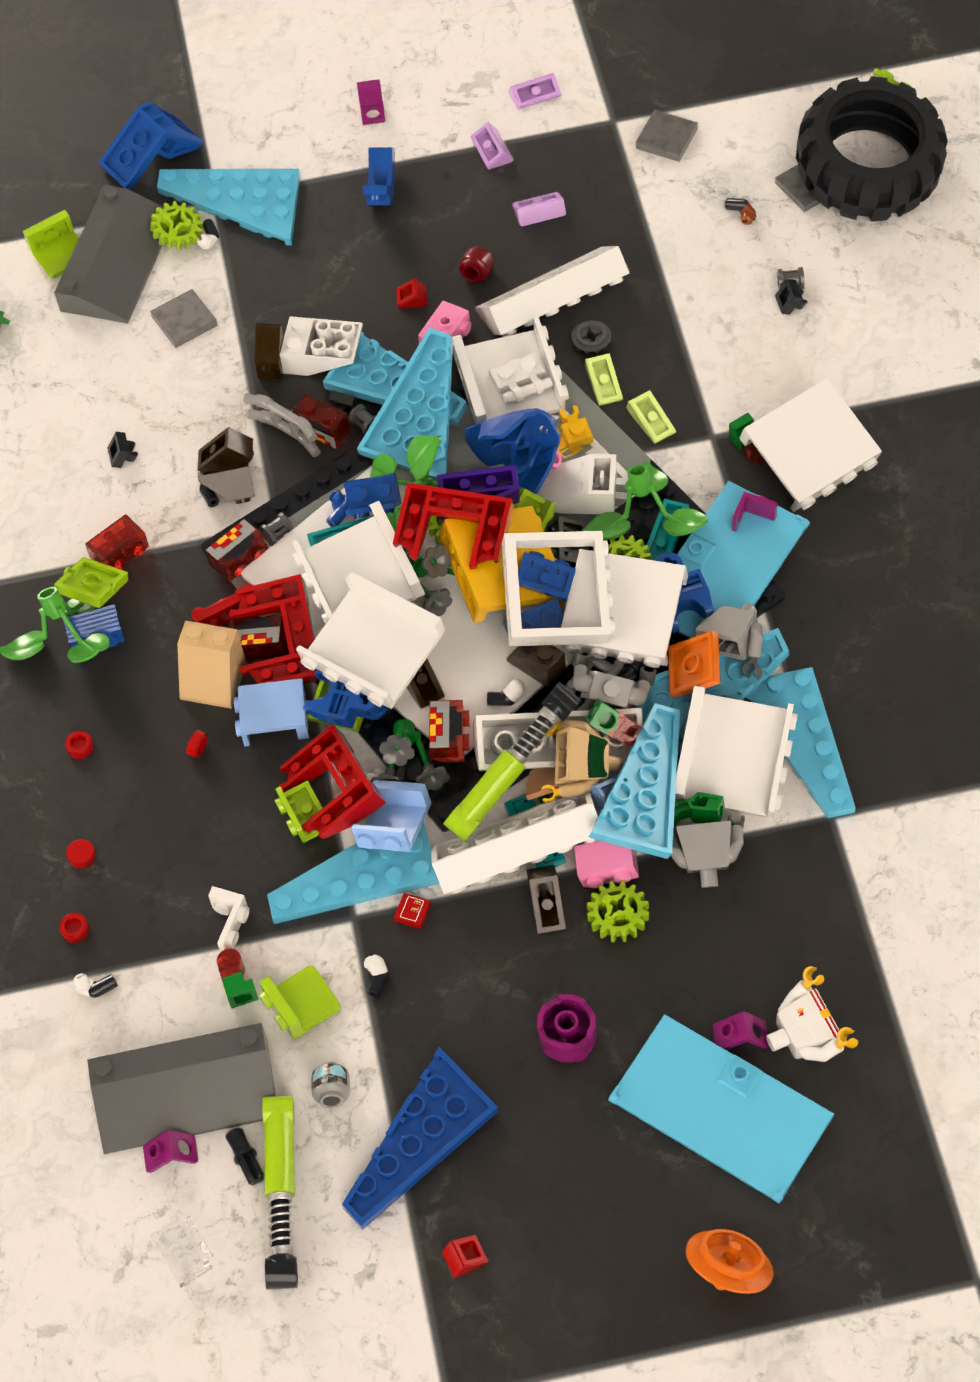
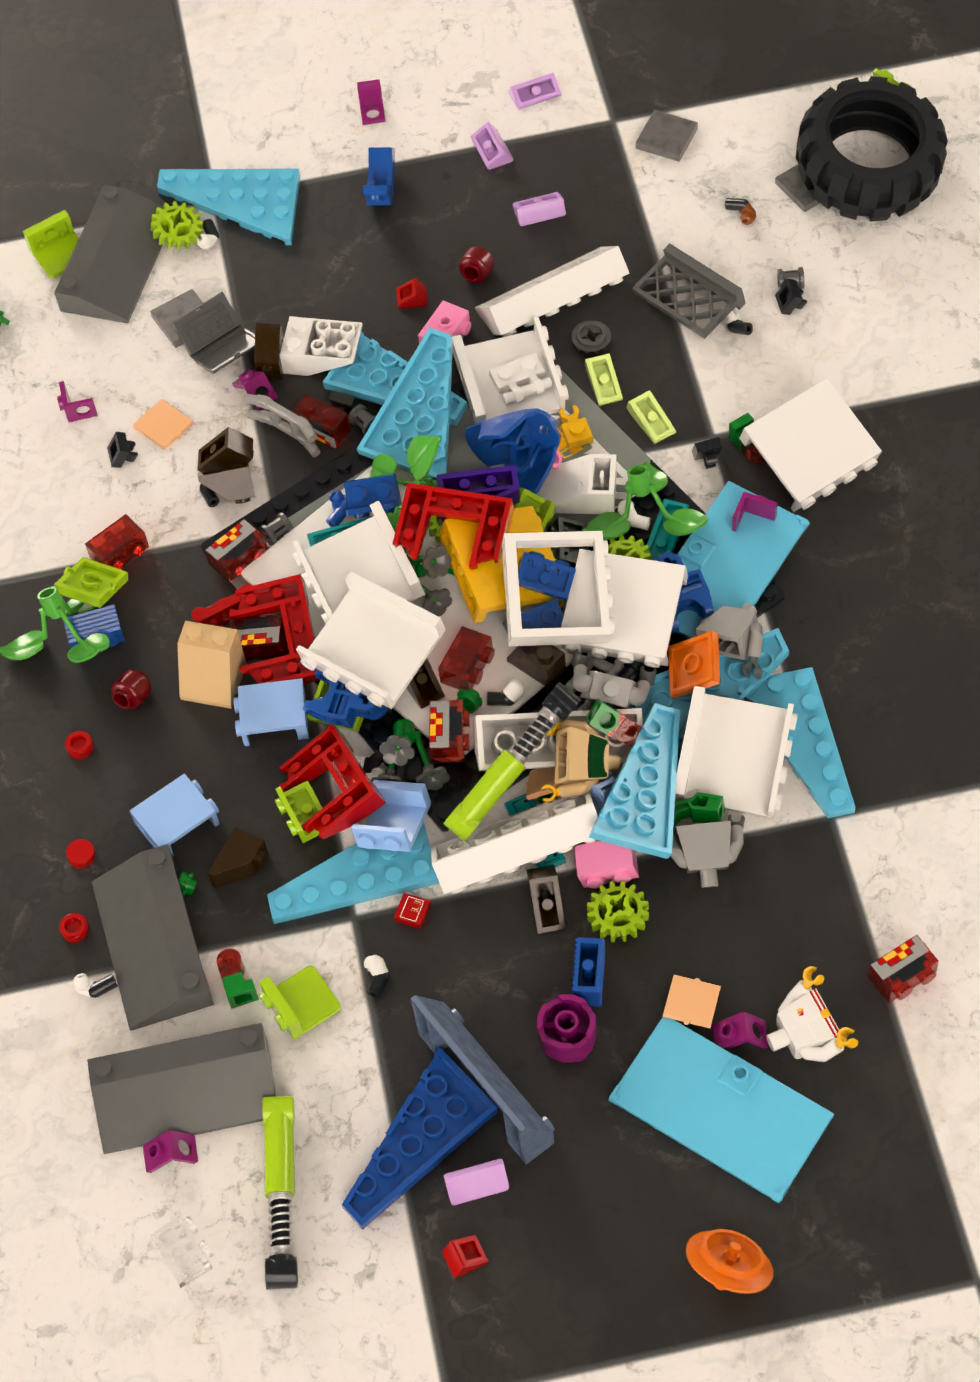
(70, 408): none -> magenta bracket
(130, 689): none -> dark red head
(143, 137): blue bracket -> none
(151, 939): none -> dark grey slope
(163, 424): none -> light nougat piece
(173, 812): none -> light blue panel
(187, 883): none -> green plate
(197, 744): red tile -> none
(214, 334): none -> dark grey piece
(225, 903): white bracket -> none
(238, 859): none -> dark brown slope
(245, 1156): black axle -> none
(251, 380): none -> magenta bracket
(330, 1084): head -> none
(371, 762): none -> black arm
(443, 1027): none -> sand blue slope
(466, 659): none -> clear red brick
(470, 698): none -> green plate
(476, 1182): none -> lavender slope
(589, 970): none -> blue brick
(635, 520): none -> white arm
(691, 1001): none -> light nougat piece
(704, 280): none -> dark grey fence
(707, 450): none -> black tile
(736, 325): none -> black arm
(903, 969): none -> brick

